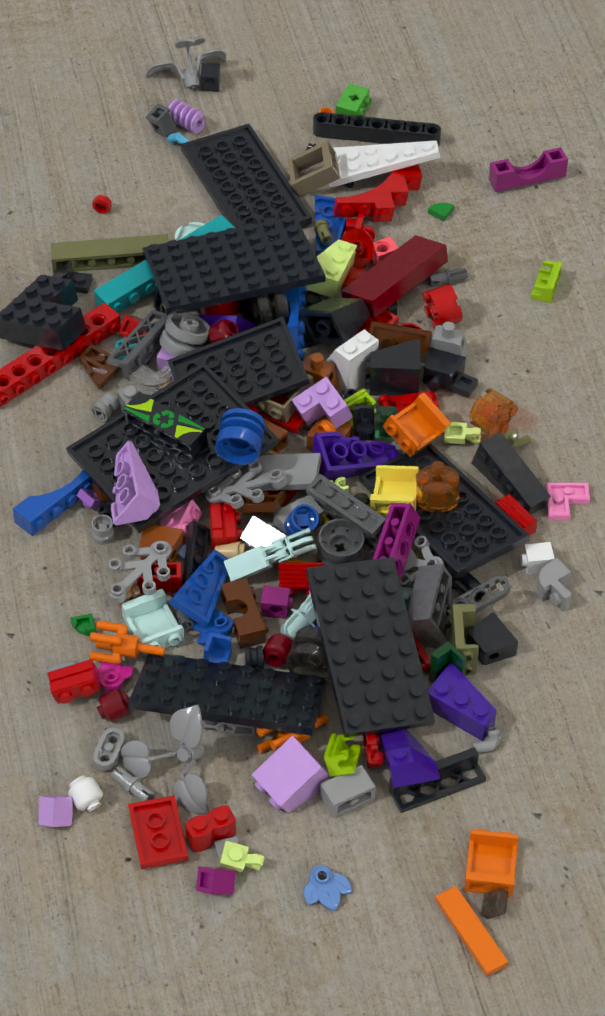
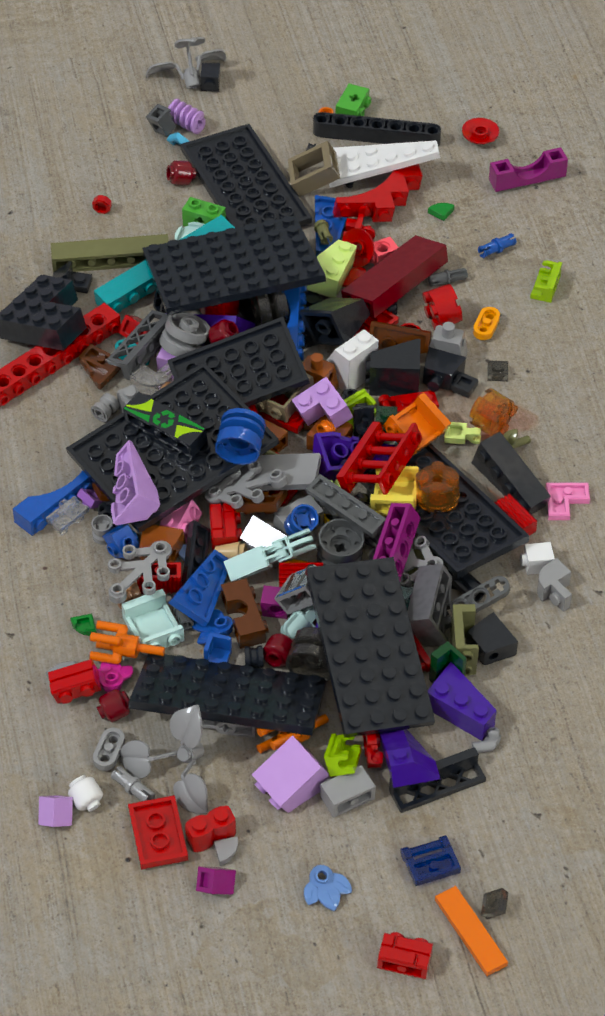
(67, 514): none -> clear hips
(118, 538): none -> blue brick
(180, 173): none -> dark red head
(201, 211): none -> bright green brick
(235, 857): yellowish green plate -> none
(295, 592): none -> light grey torso
(371, 445): none -> red fence
(405, 955): none -> red brick
(431, 866): none -> clear blue plate
(480, 130): none -> red dish
(486, 323): none -> light orange plate
(491, 861): orange panel -> none
(497, 245): none -> blue pin
(497, 371): none -> clear smoke plate

